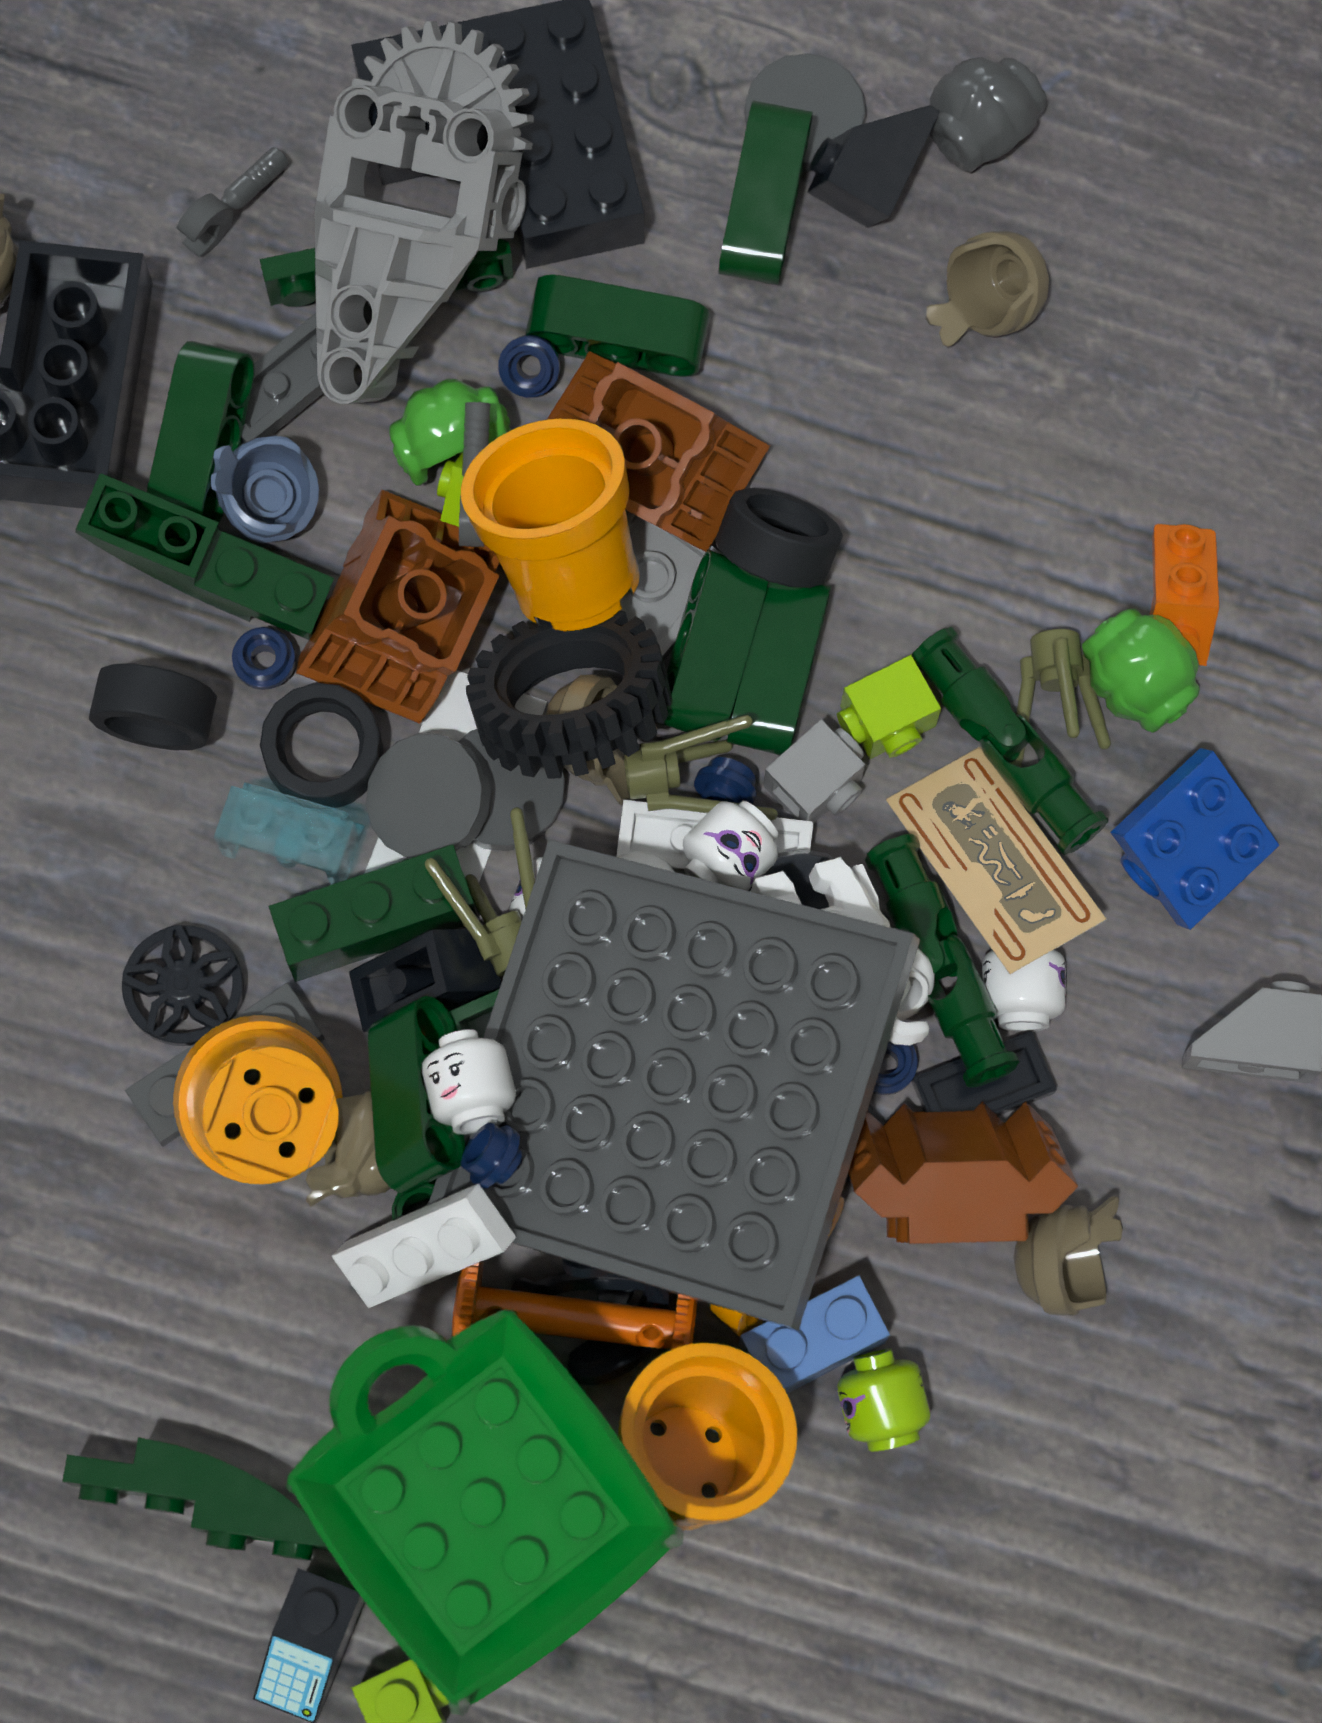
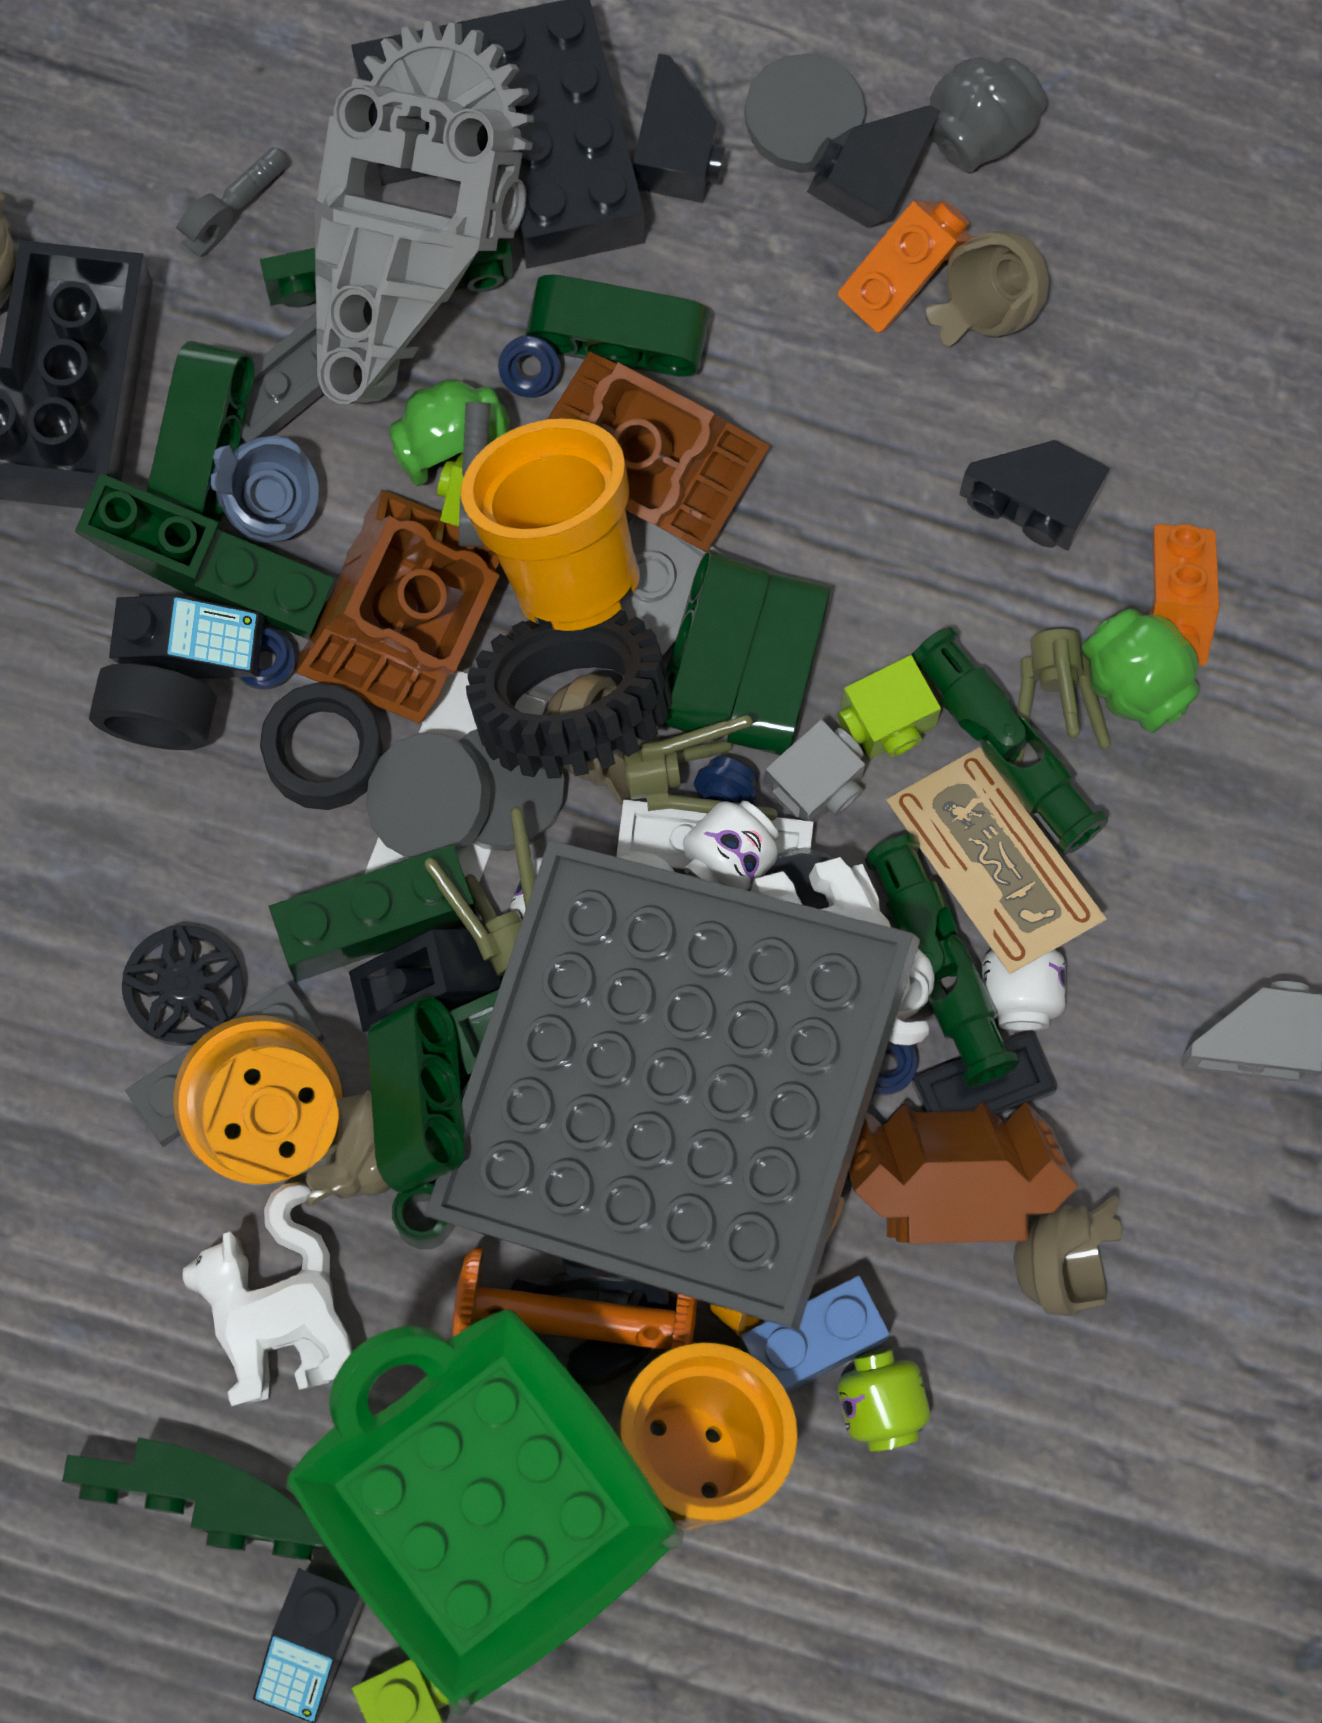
(187, 636): none -> slope
(281, 1315): none -> white animal
(289, 830): clear light blue window -> none
(424, 1246): white plate -> none
(468, 1081): white head -> none
(492, 1155): dark blue plate -> none
(676, 138): none -> black slope
(765, 192): dark green beam -> none
(778, 537): black tyre -> none
(904, 261): none -> orange bracket
(1037, 488): none -> black slope
(1193, 839): blue plate -> none

